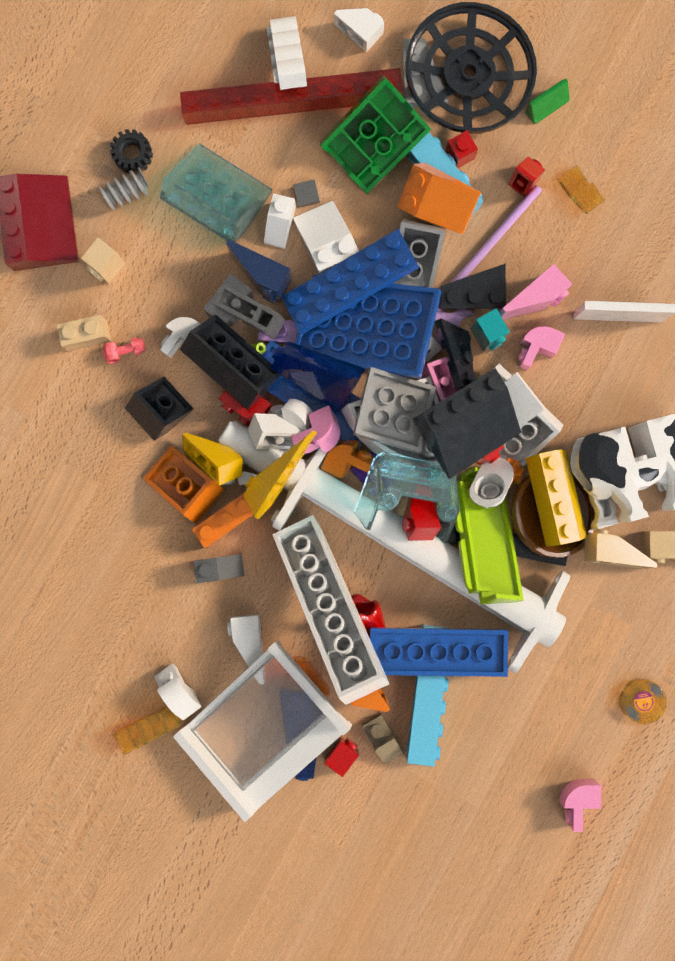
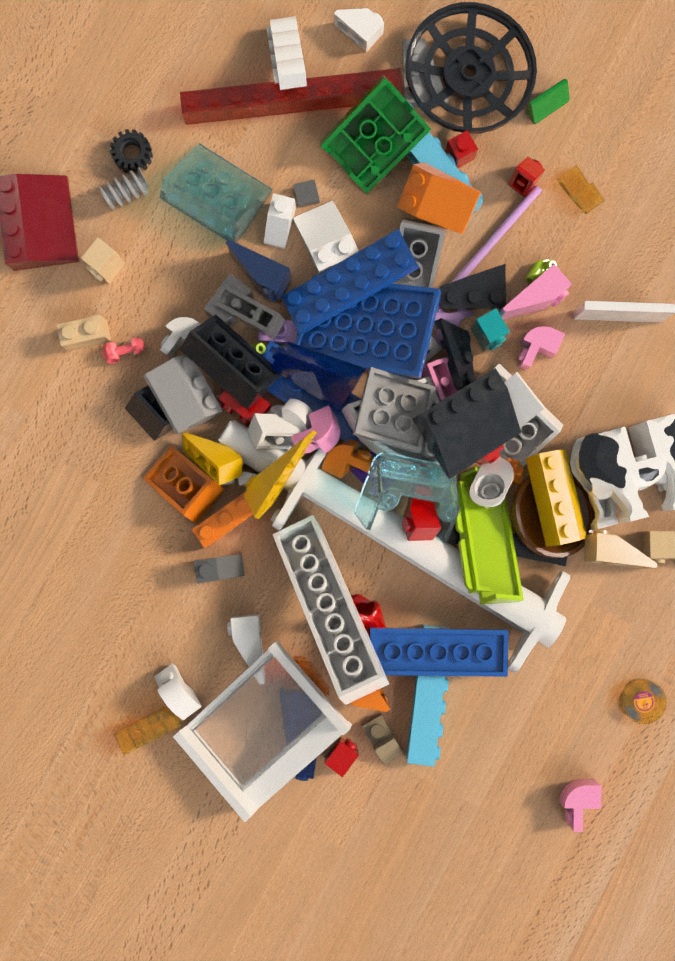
(183, 393): none -> light grey slope
(538, 269): none -> lime arm

